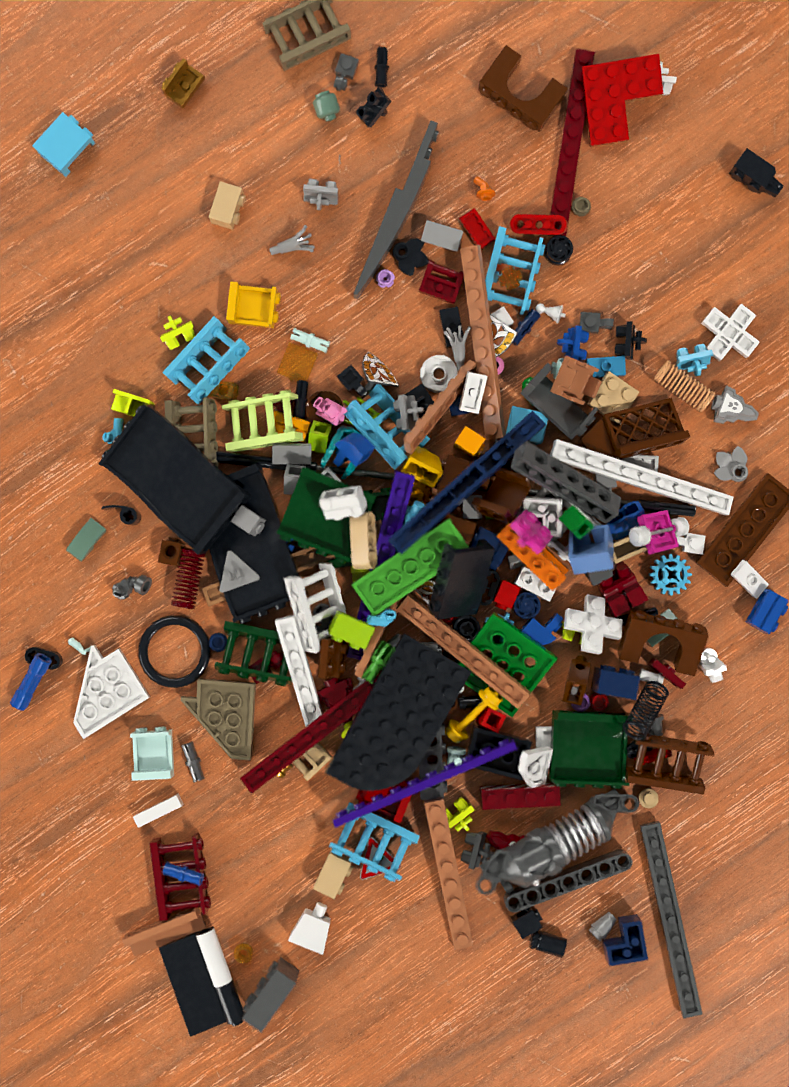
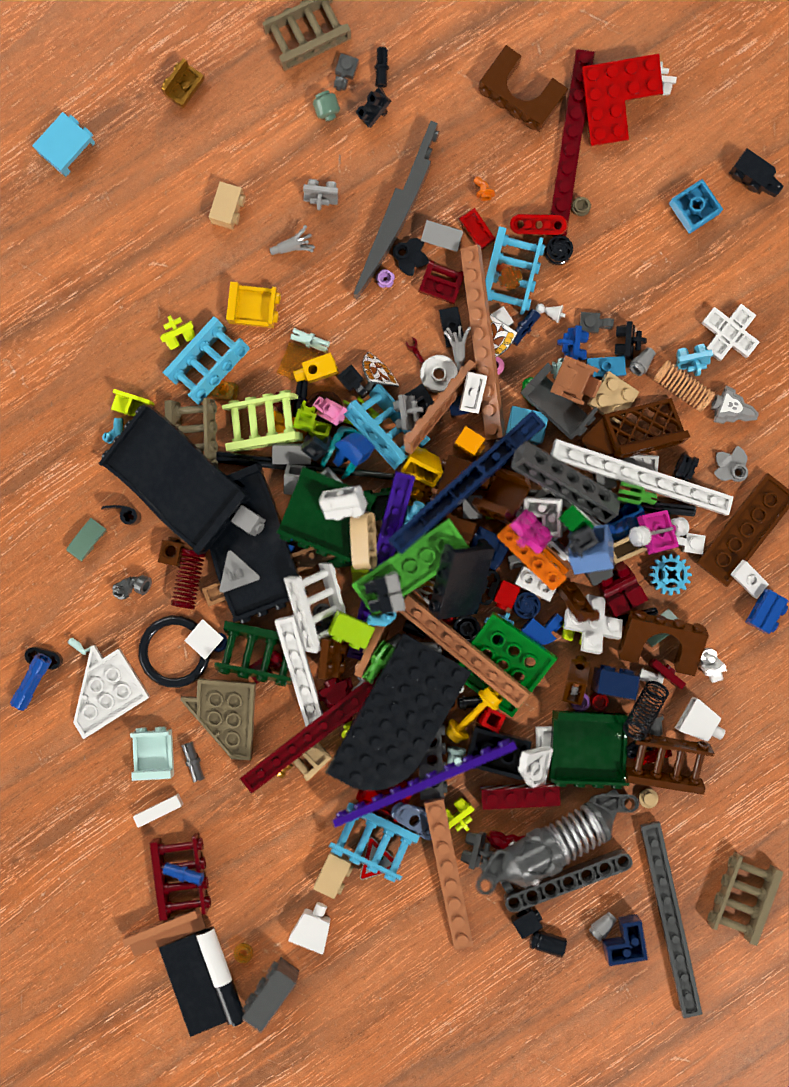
(203, 639): none -> white sticker
(305, 418): none -> lime plate
(315, 447): none -> black panel
(325, 368): none -> yellow torso
(388, 591): none -> hips
(403, 812): none -> sand blue piece
(411, 628): none -> black pin
(415, 350): none -> dark red hand
(577, 602): none -> reddish brown plate
(582, 540): none -> black bracket
(636, 495): none -> bright green arm
(642, 362): none -> light grey cone
(685, 467): none -> black wheel
(699, 195): none -> dark azure brick
(700, 721): none -> white torso
(758, 912): none -> dark tan fence

